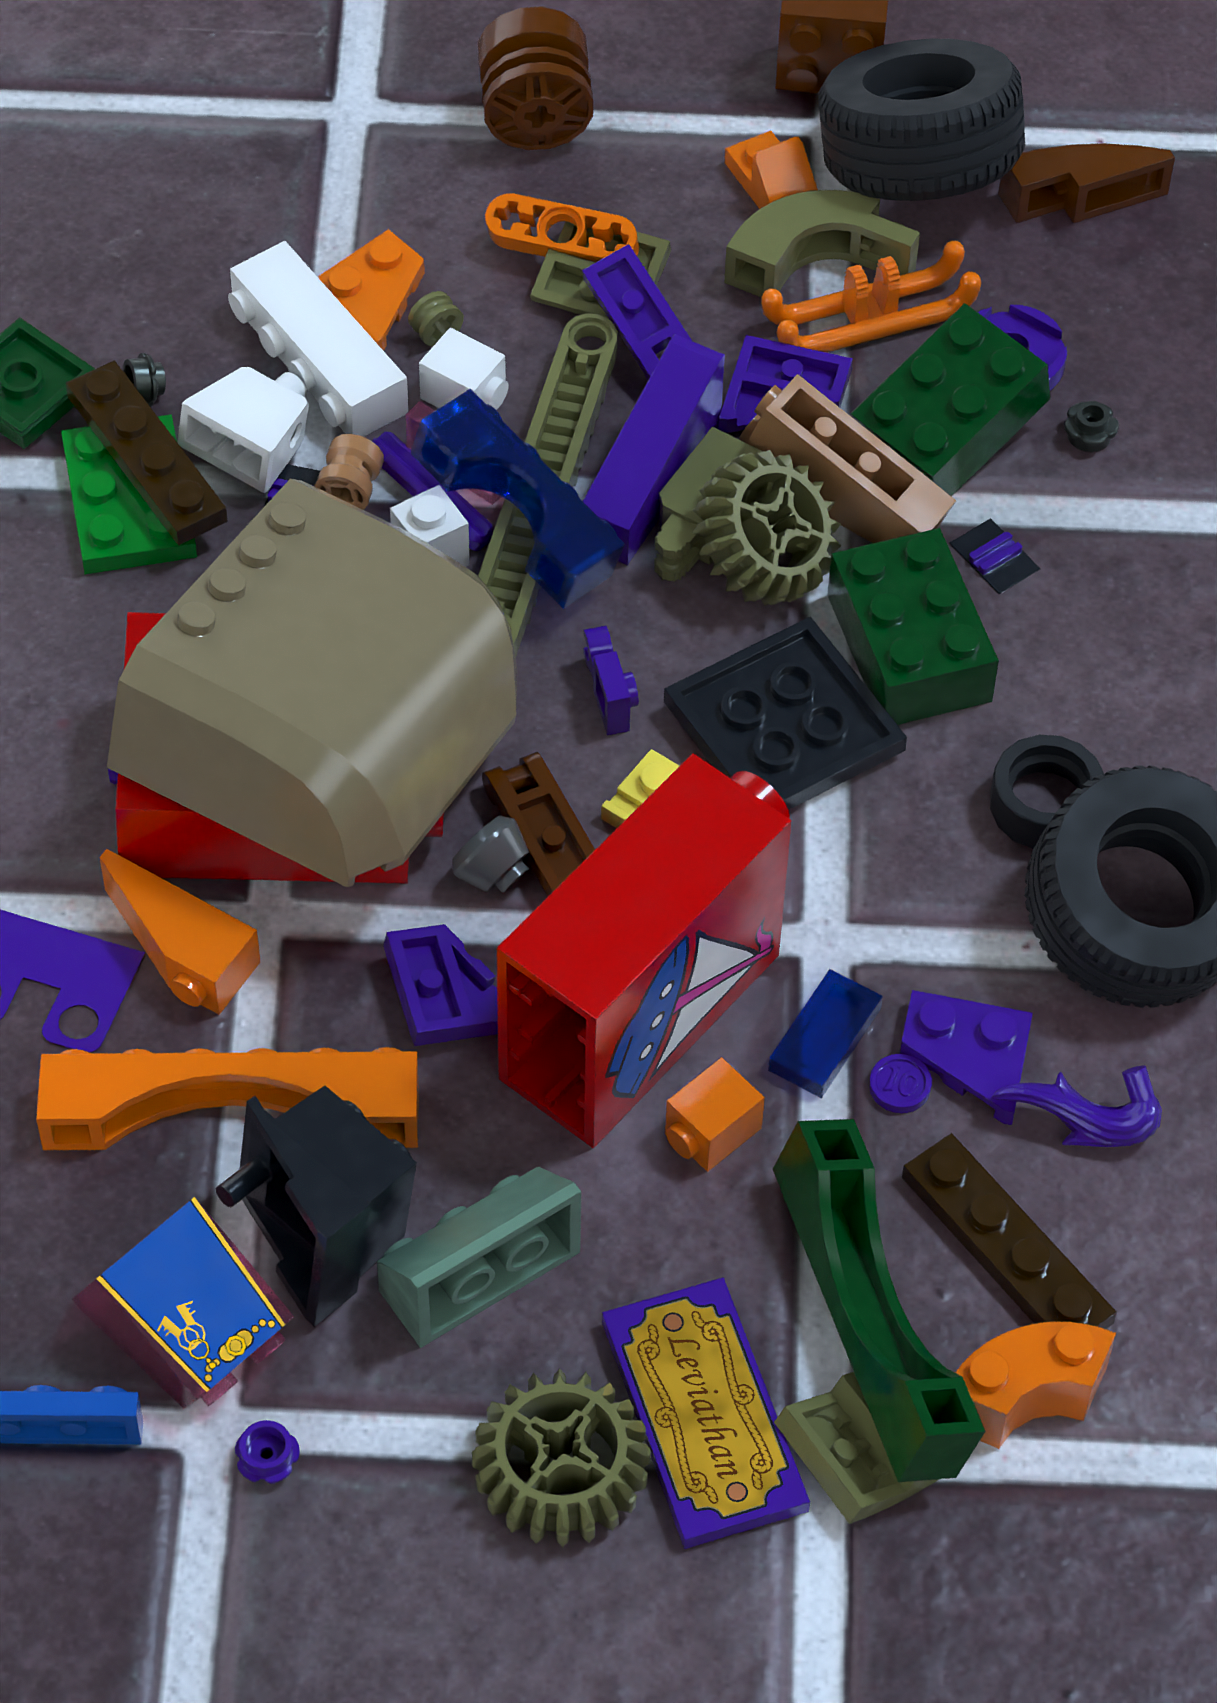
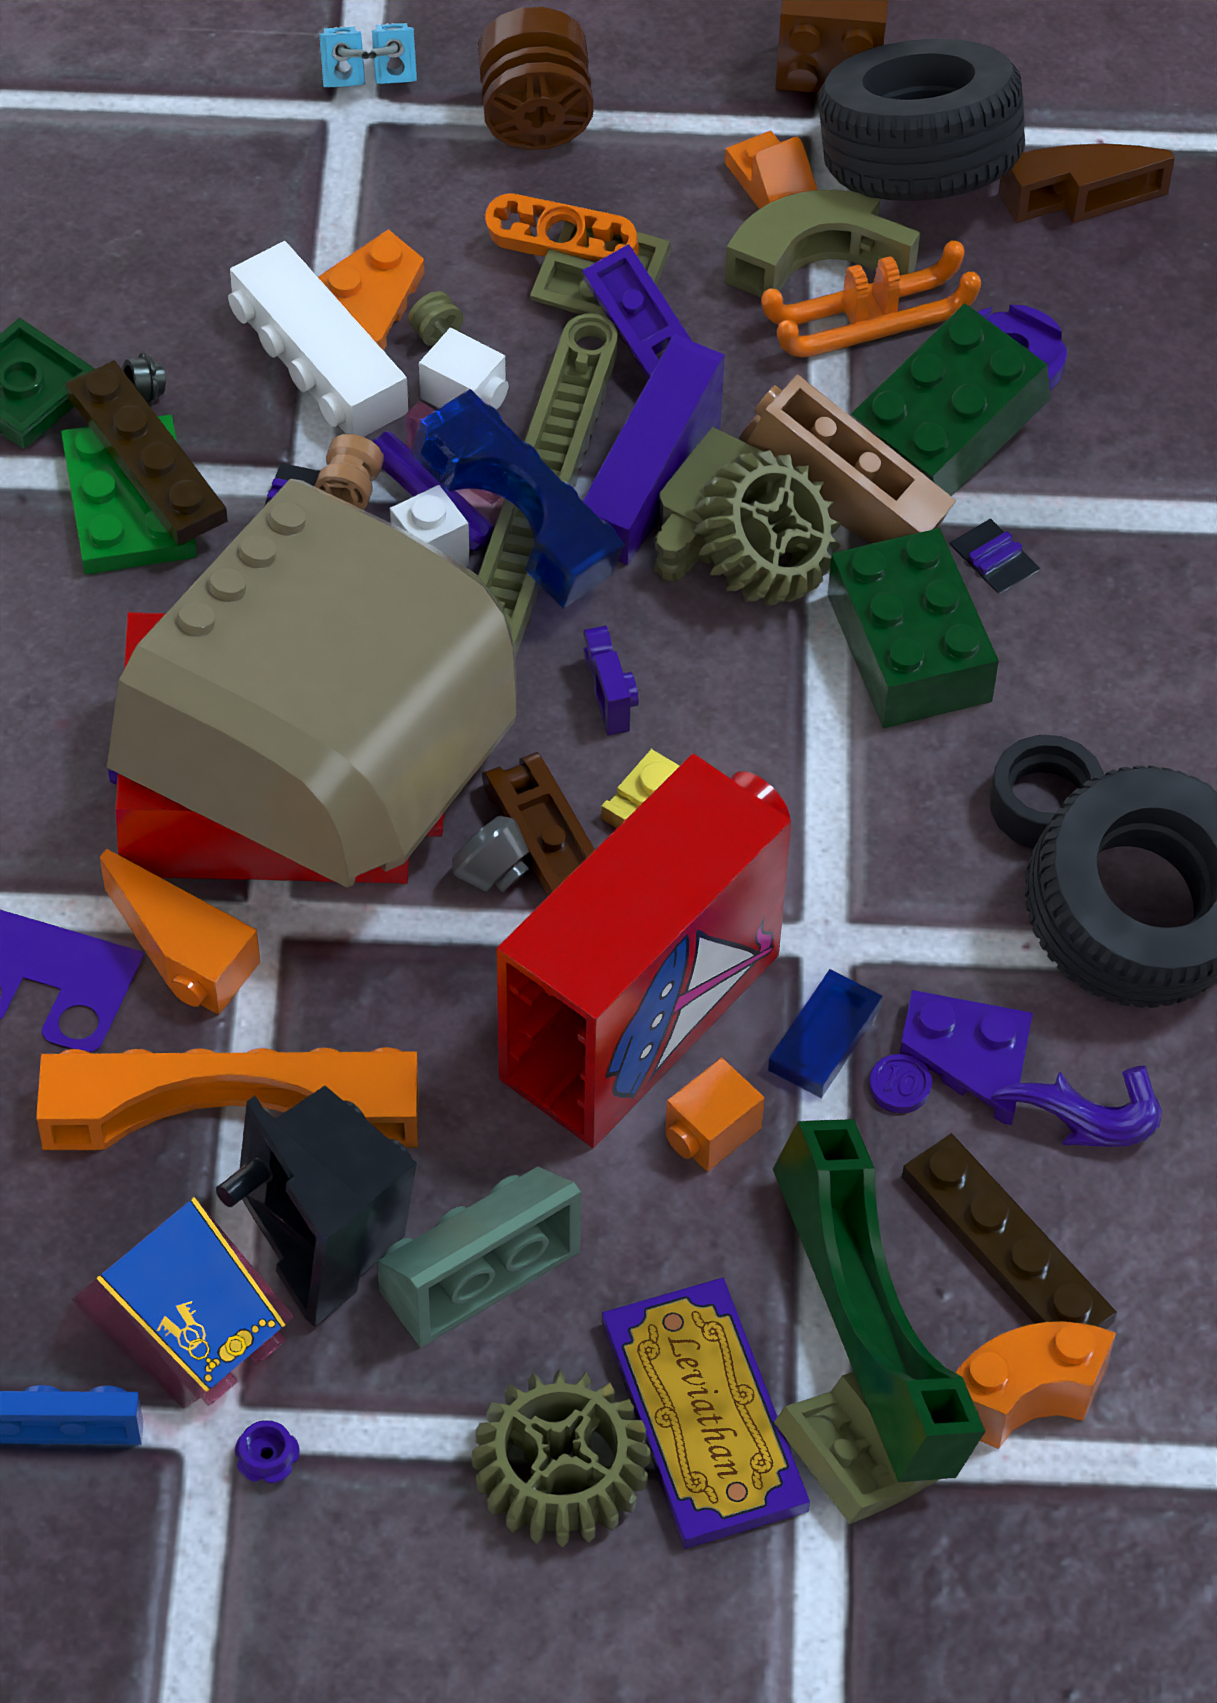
(246, 424): white torso -> none
(388, 42): none -> medium azure piece
(441, 986): dark purple wing -> none
(772, 363): dark purple wing -> none
(786, 714): black plate -> none
(1090, 426): pearl dark grey plate -> none

